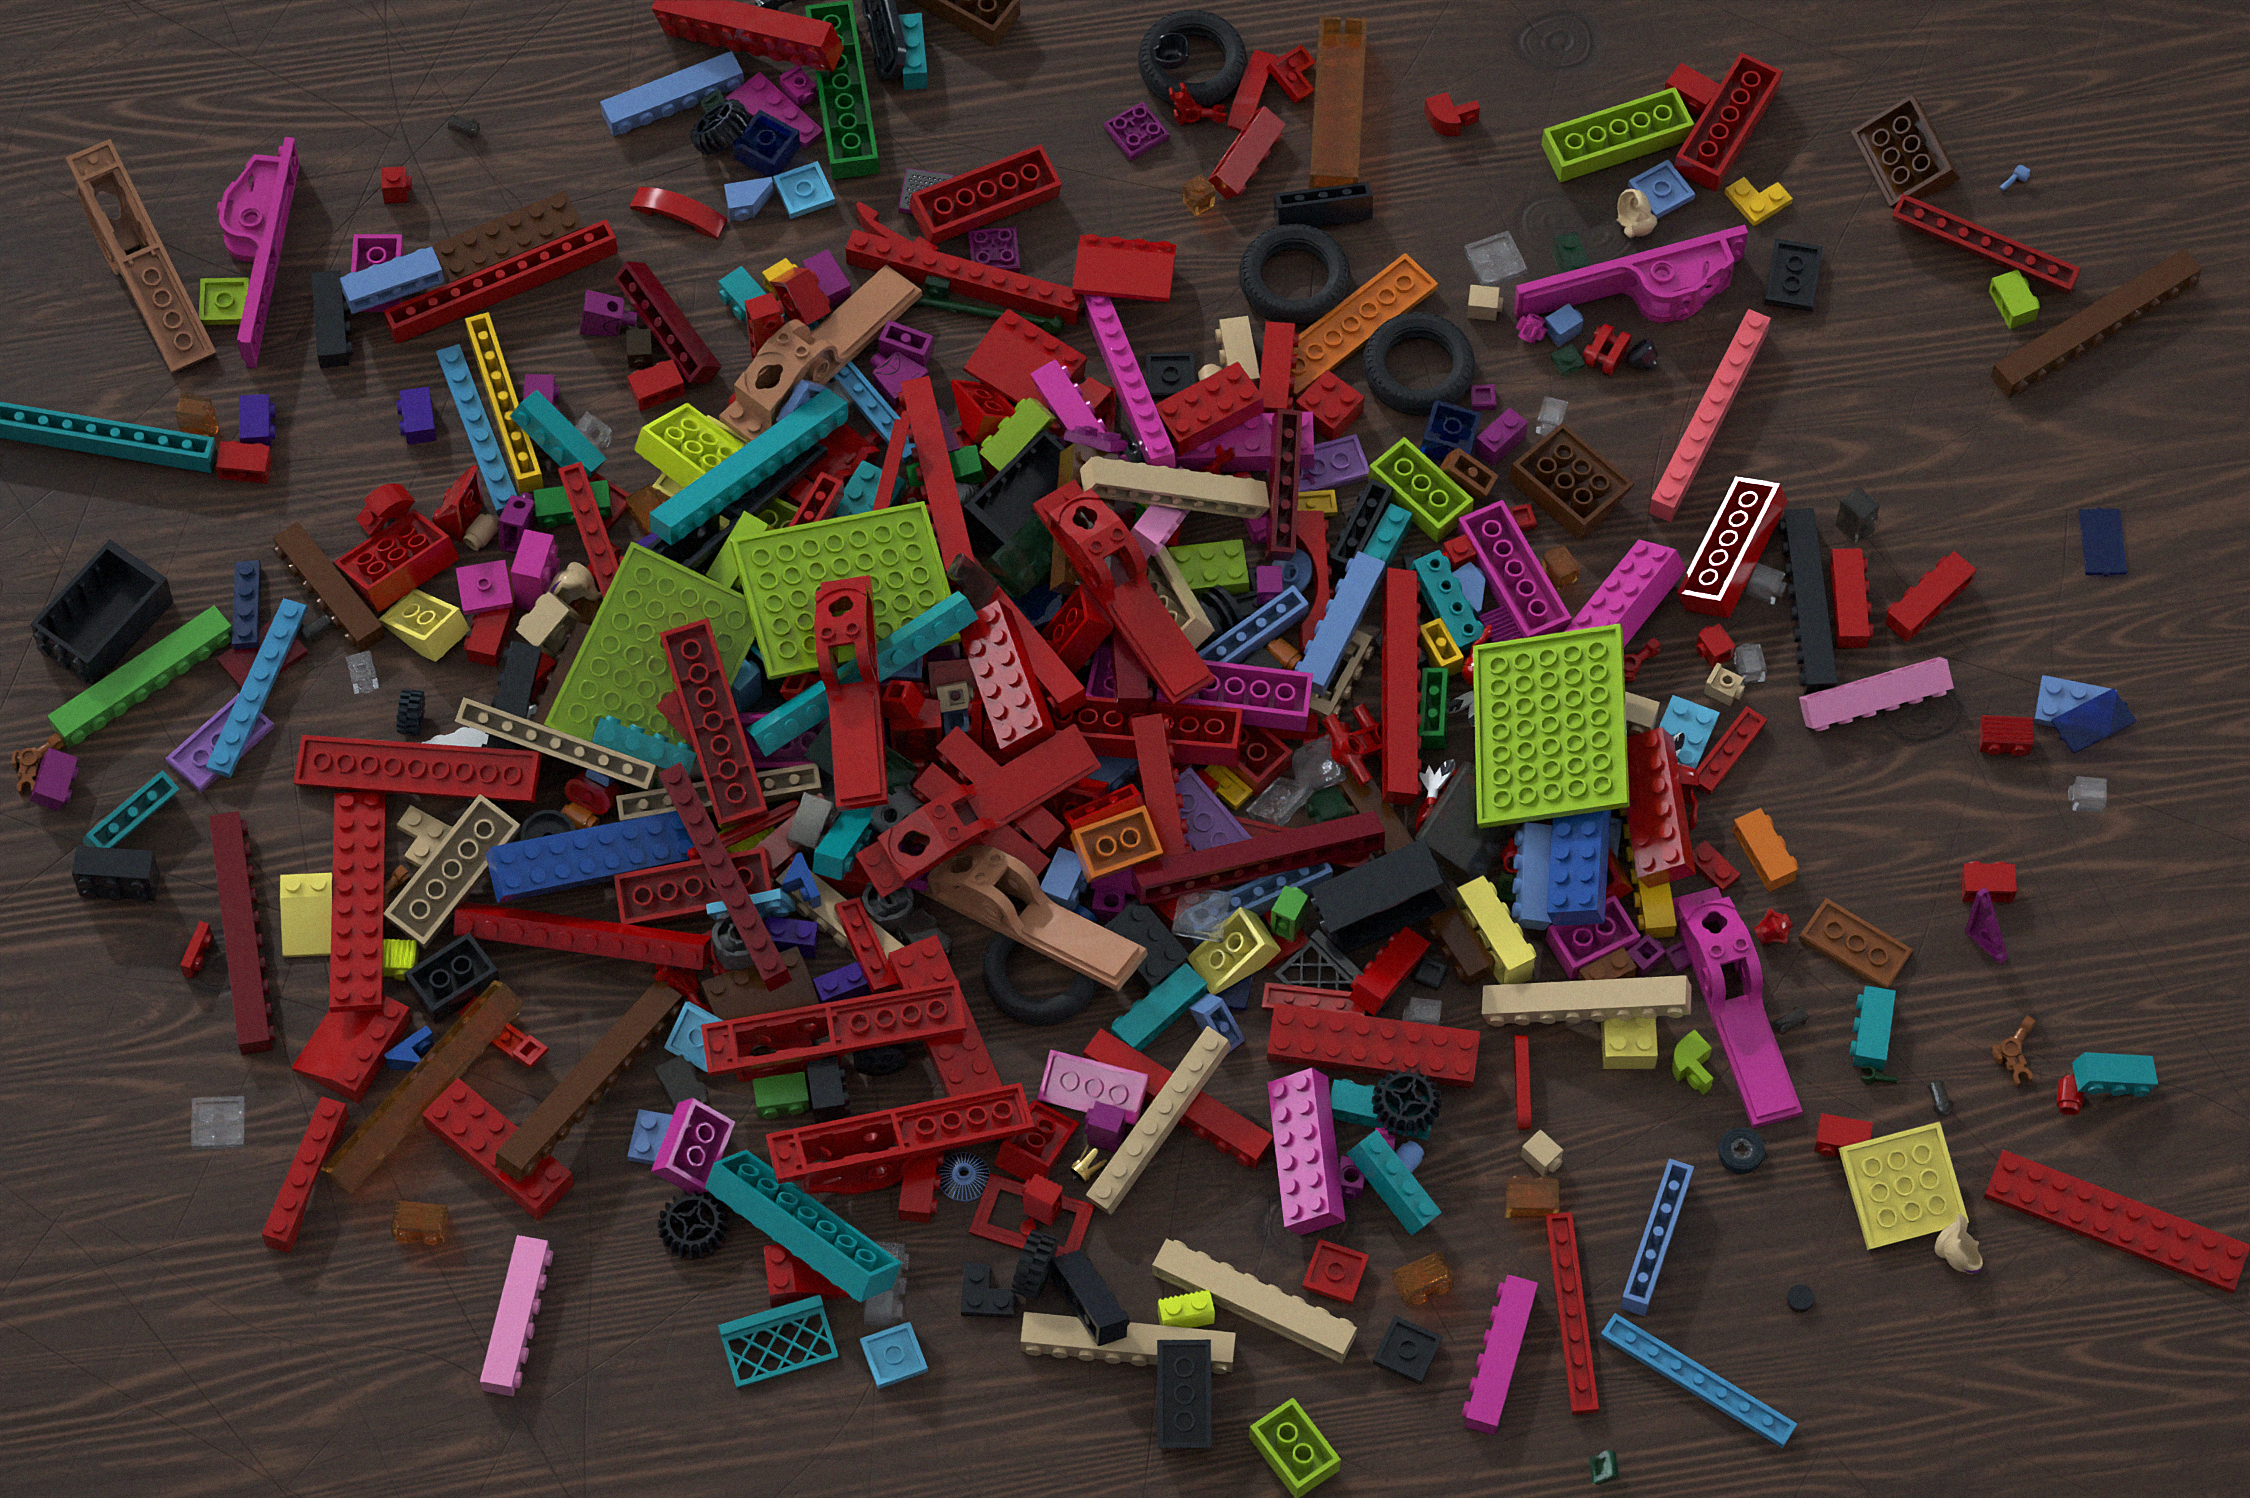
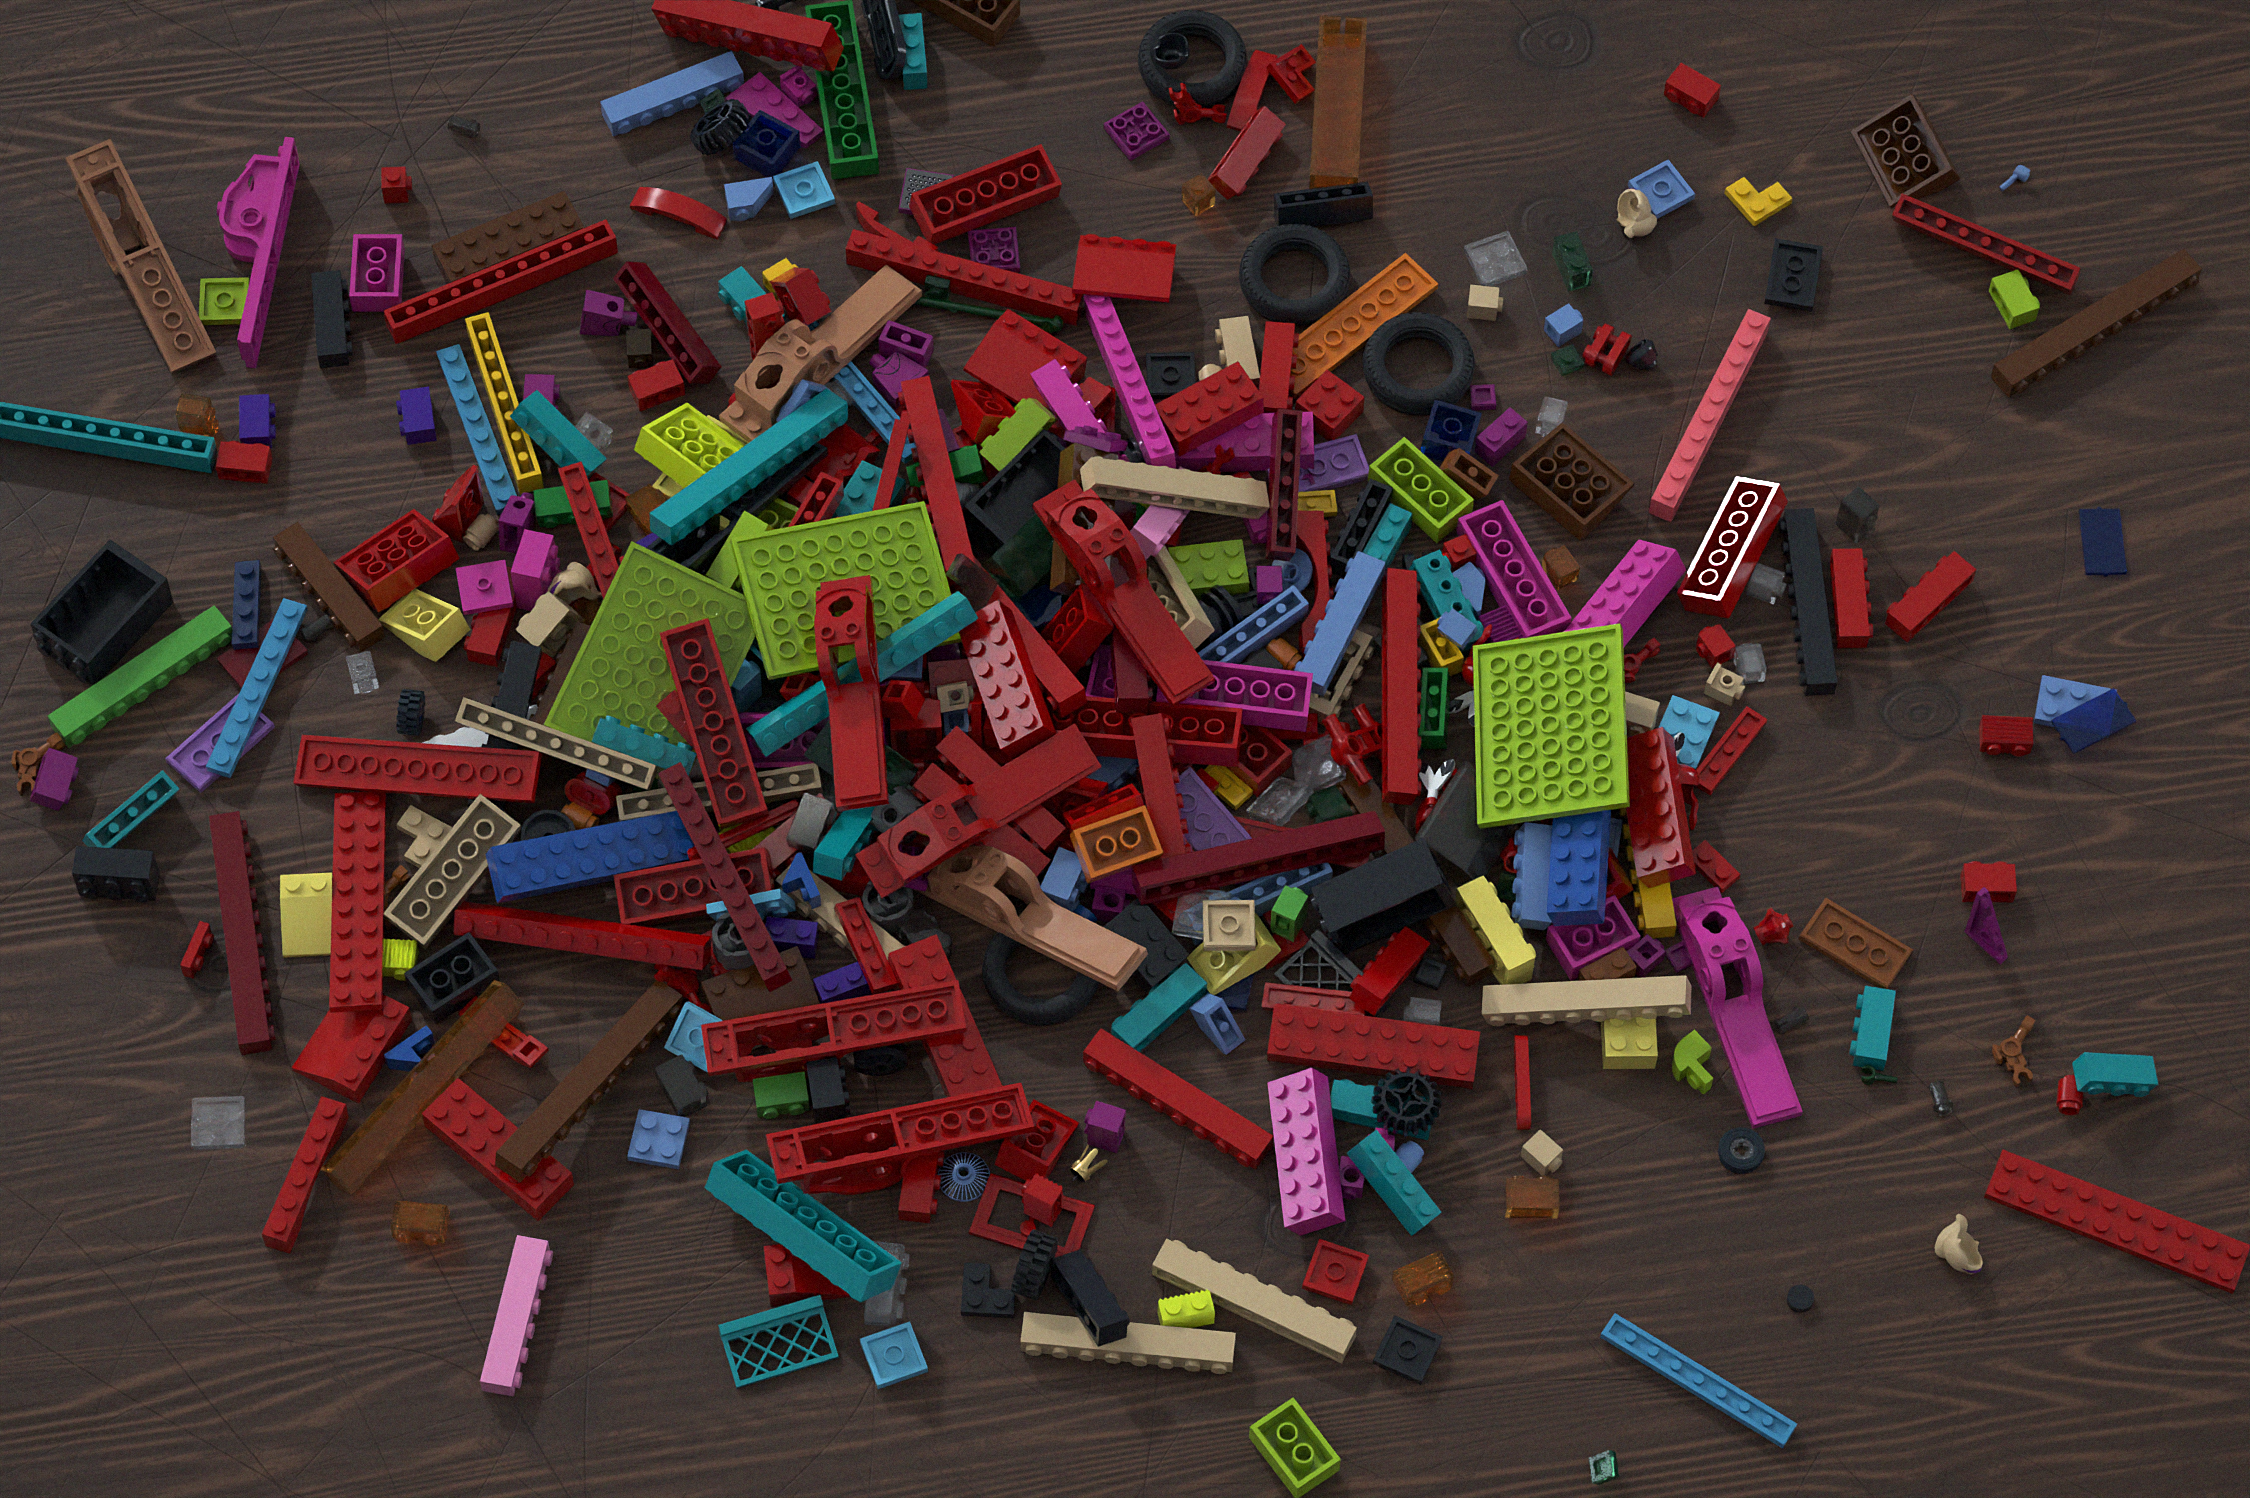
(384, 503): red brick -> none
(391, 279): medium blue brick -> none
(692, 1145): dark pink brick -> none
(710, 1234): black gear -> none
(830, 277): magenta brick -> none
(1081, 1082): dark pink tile -> none
(1158, 1120): tan brick -> none
(1184, 1394): black brick -> none
(1229, 925): none -> tan tile
(1448, 119): red brick -> none
(1456, 628): none -> medium blue brick
(1500, 1355): dark pink brick -> none
(1524, 517): red tile -> none
(1531, 328): dark pink gear -> none
(1571, 1313): red plate -> none
(1617, 134): lime brick -> none
(1657, 1237): medium blue brick -> none
(1662, 281): dark pink piece -> none
(1728, 121): red brick -> none
(1765, 849): orange brick -> none
(1839, 1132): red brick -> none
(1876, 693): bright pink brick -> none
(1902, 1185): light yellow plate -> none
(2088, 794): clear brick -> none

